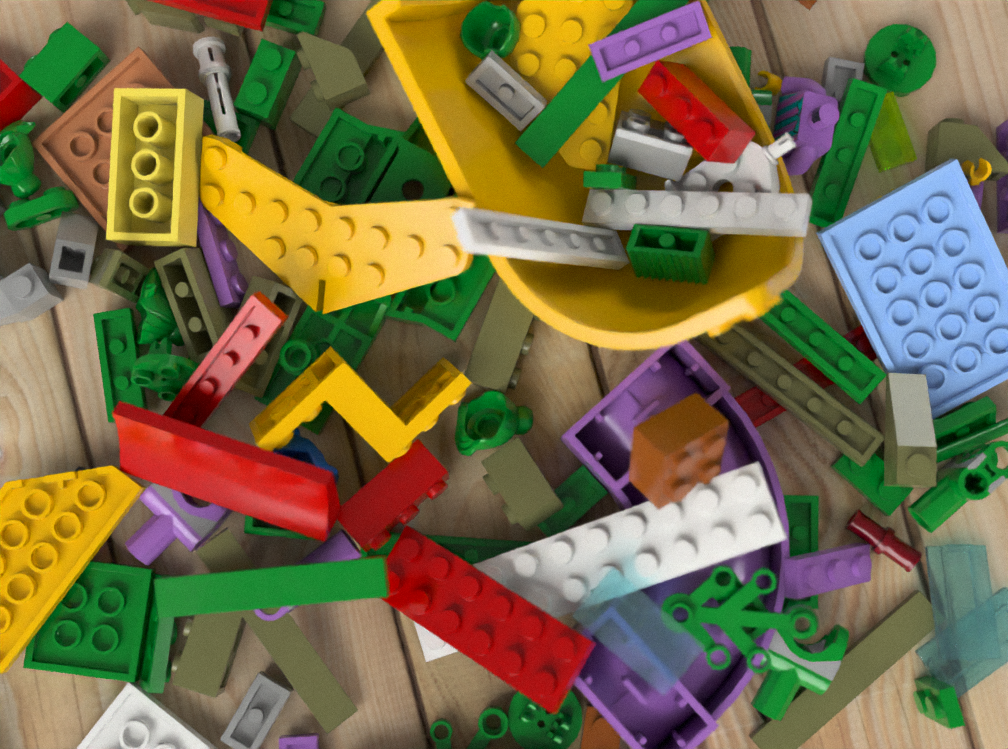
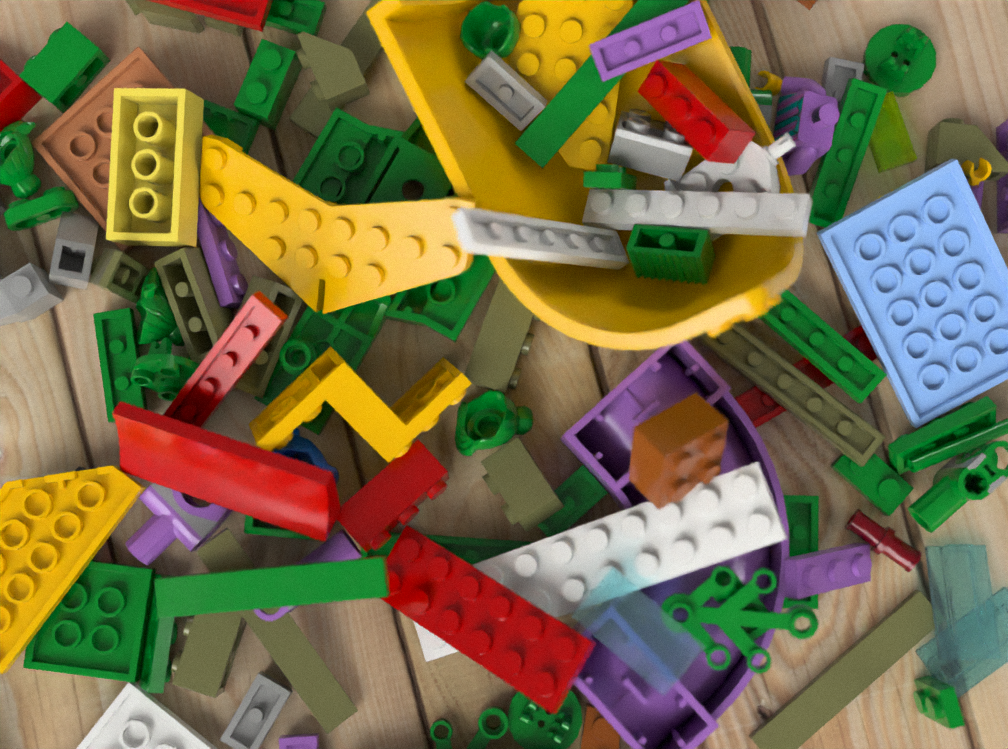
(215, 63): white pin -> none
(798, 665): green connector -> none
(909, 432): olive slope -> none

